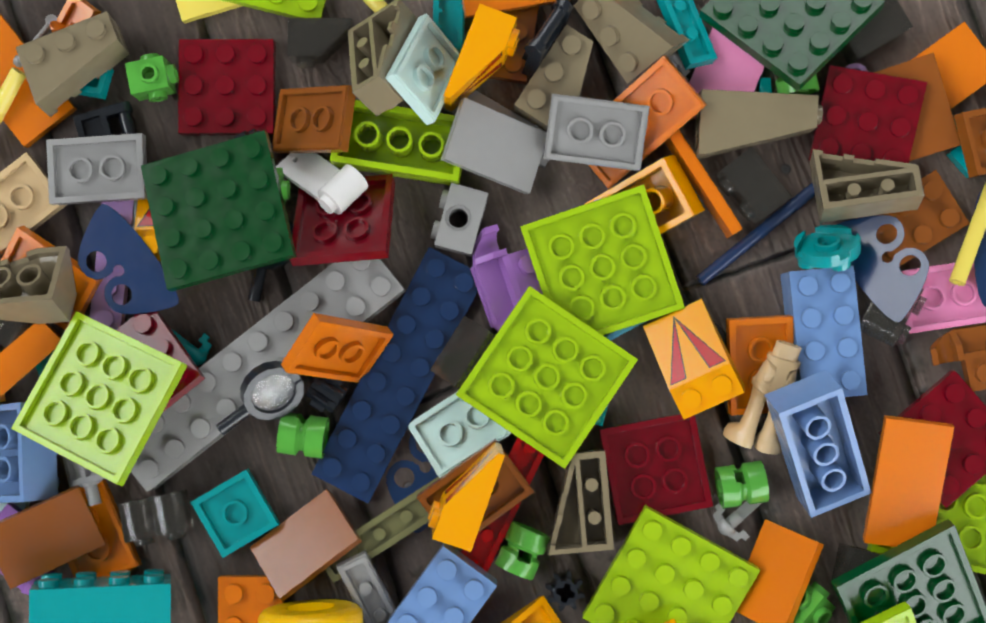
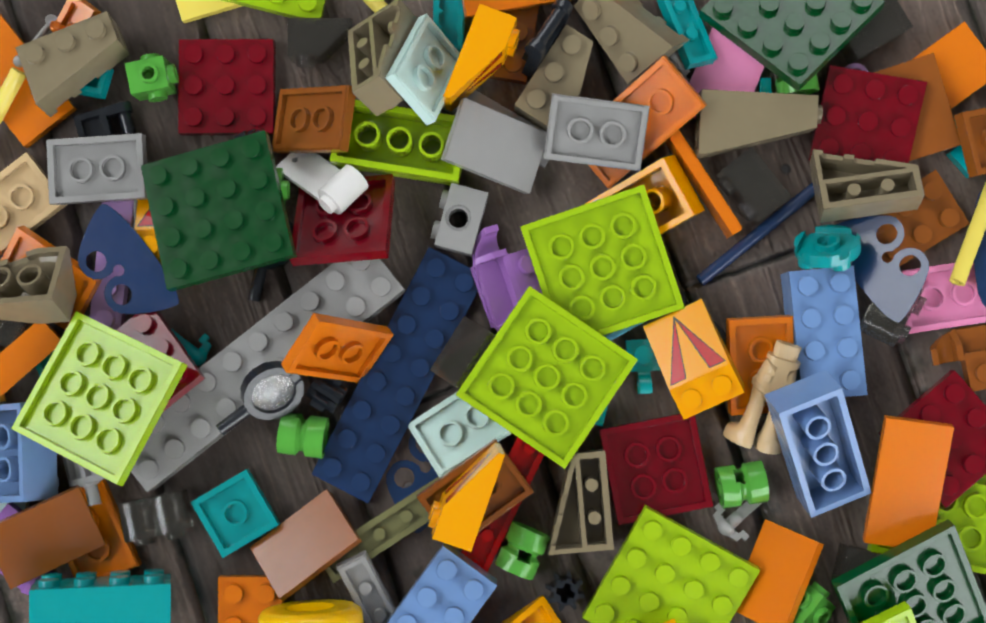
(646, 363): none -> teal plate

